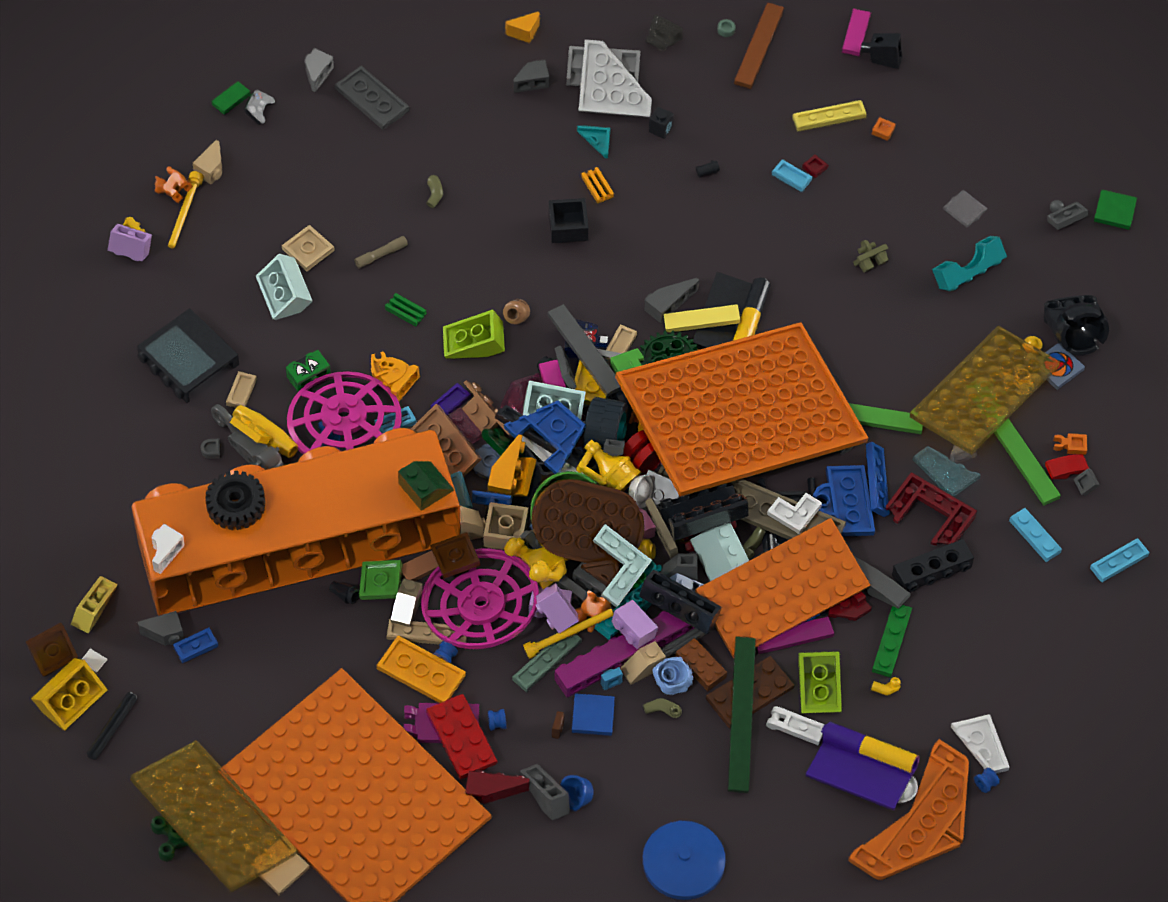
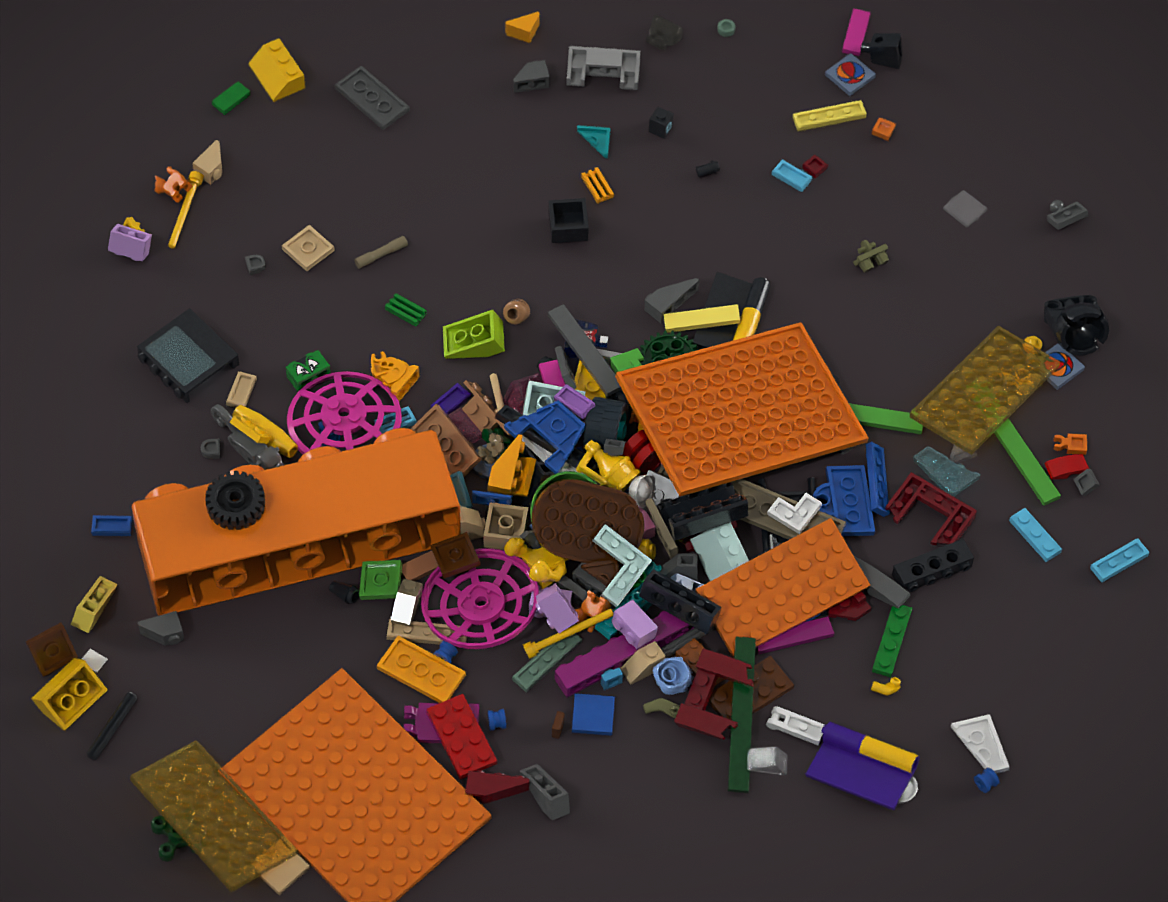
(111, 525): none -> blue tile
(168, 545): white arch -> none
(195, 645): blue plate -> none
(255, 264): none -> dark grey tile
(256, 105): piece -> none
(277, 70): none -> yellow slope
(283, 287): light aqua slope -> none
(318, 67): light grey slope -> none
(423, 483): dark green slope -> none
(436, 190): olive arm -> none
(486, 455): none -> dark tan plant
(495, 445): none -> dark tan plant
(496, 390): none -> tan bar
(574, 401): none -> medium lavender tile
(579, 791): blue helmet -> none
(609, 86): white plate -> none
(622, 340): tan tile -> none
(683, 860): blue dish -> none
(693, 713): none -> dark red wedge
(753, 542): olive arm -> none
(759, 45): dark orange tile -> none
(768, 760): none -> clear slope
(819, 682): lime slope -> none
(850, 74): none -> tile
(924, 830): orange wing -> none
(987, 253): teal arch -> none
(1115, 209): green tile -> none

